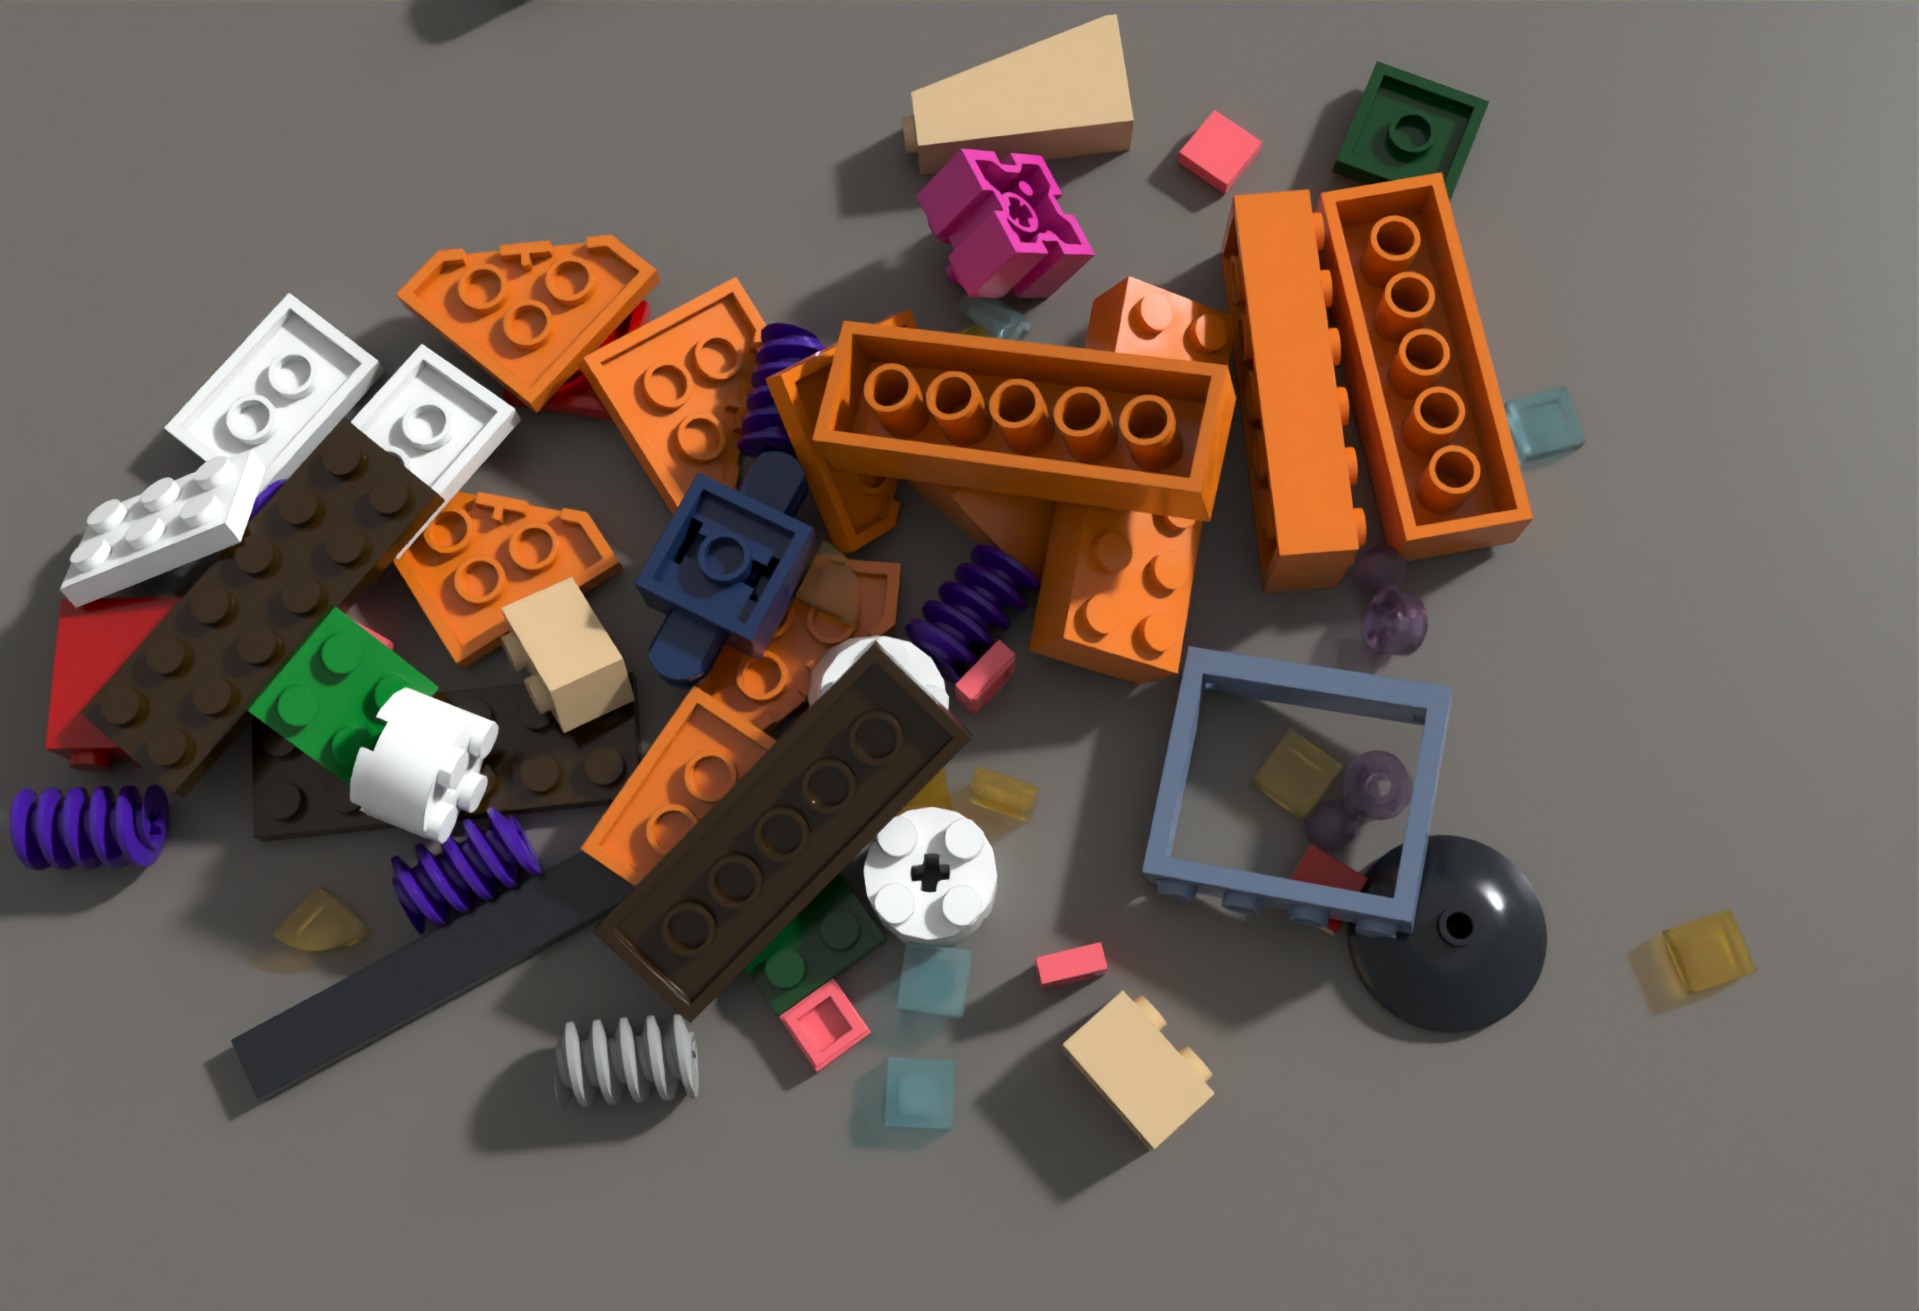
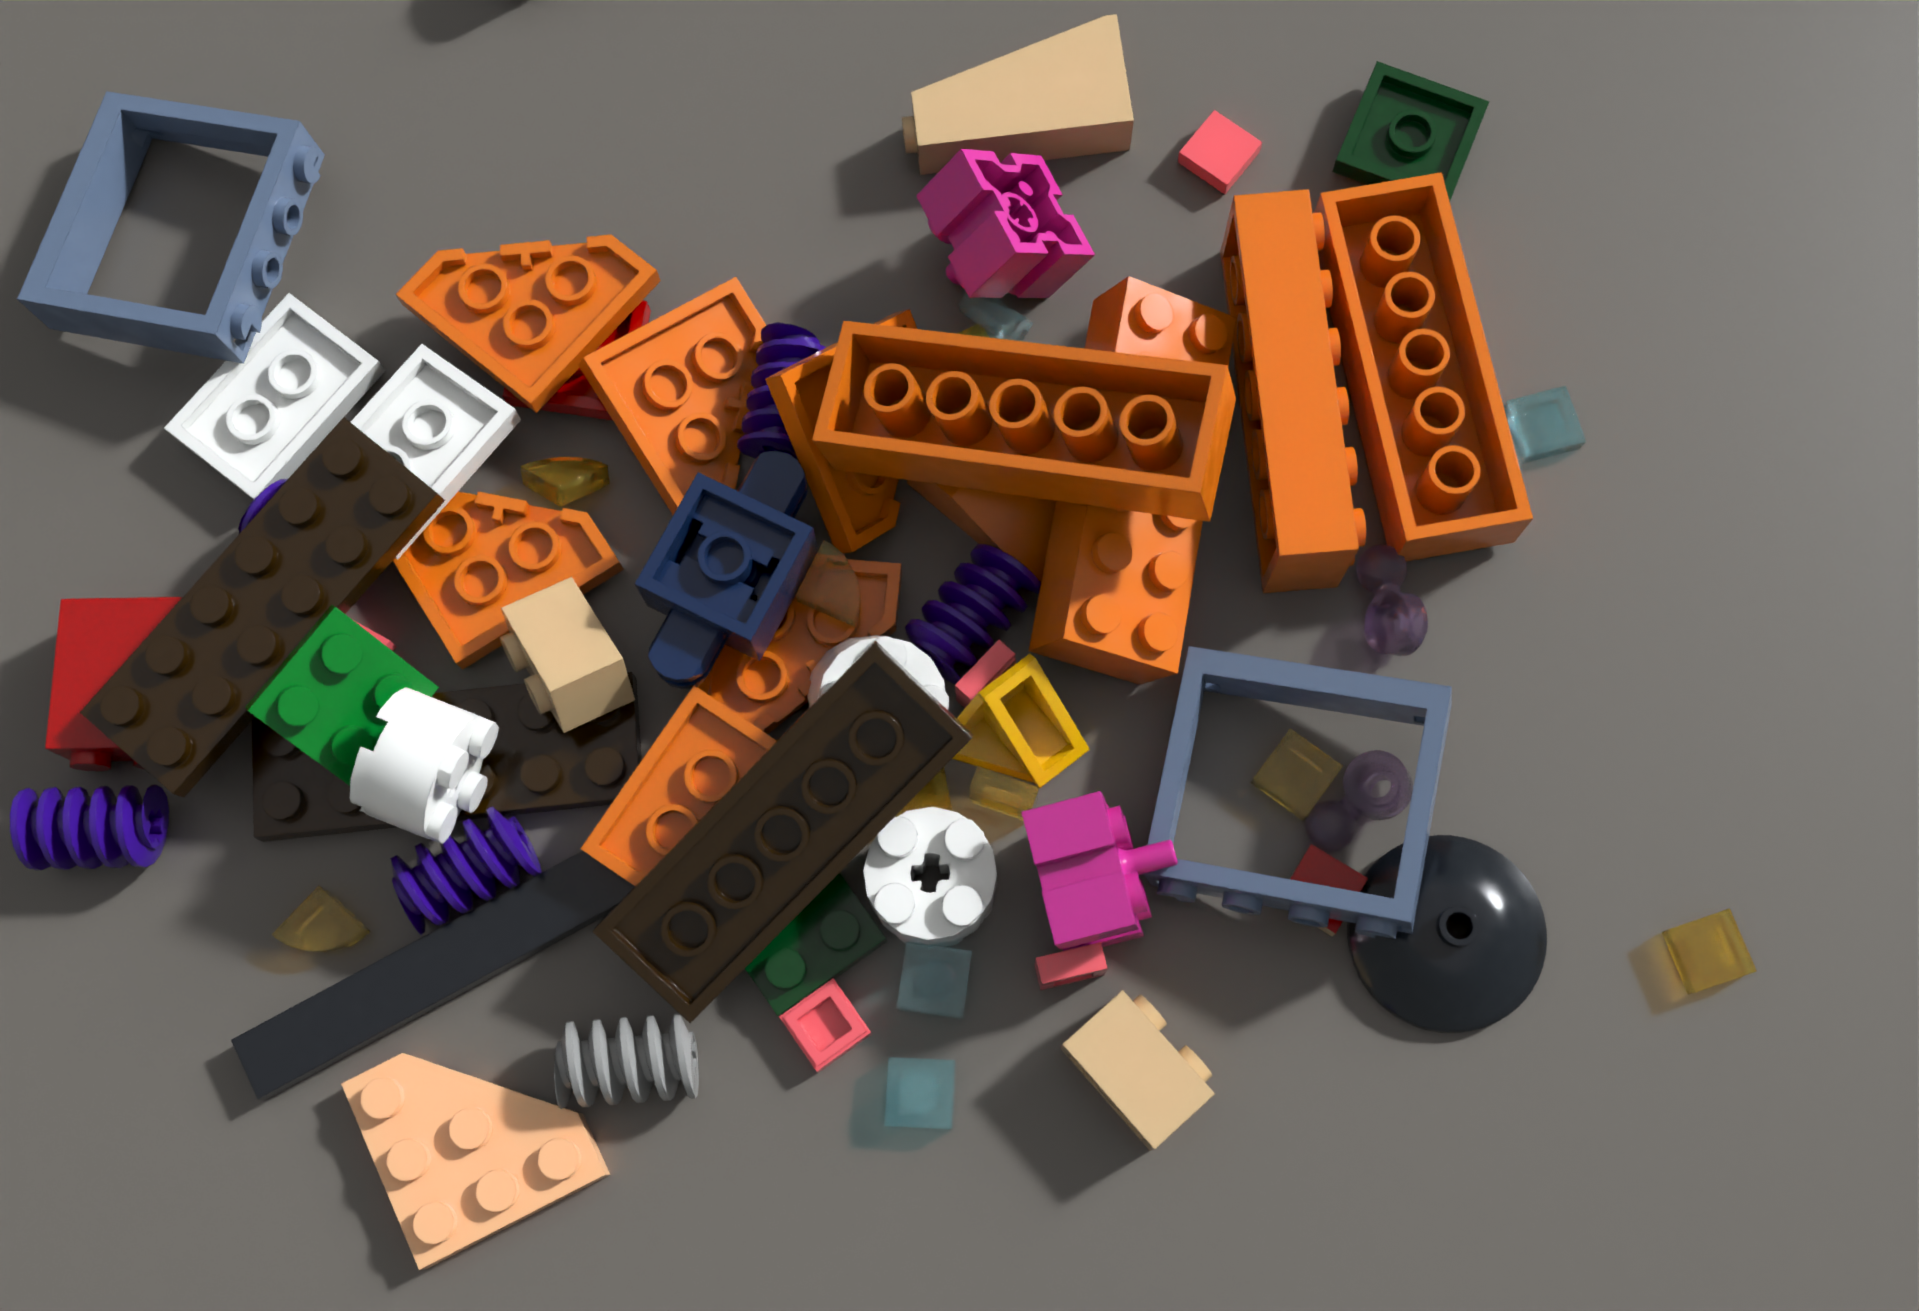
(97, 194): none -> sand blue window
(164, 527): white plate -> none
(466, 1152): none -> light nougat plate
(565, 478): none -> clear yellow tile
(1021, 727): none -> yellow slope
(1092, 871): none -> dark pink brick

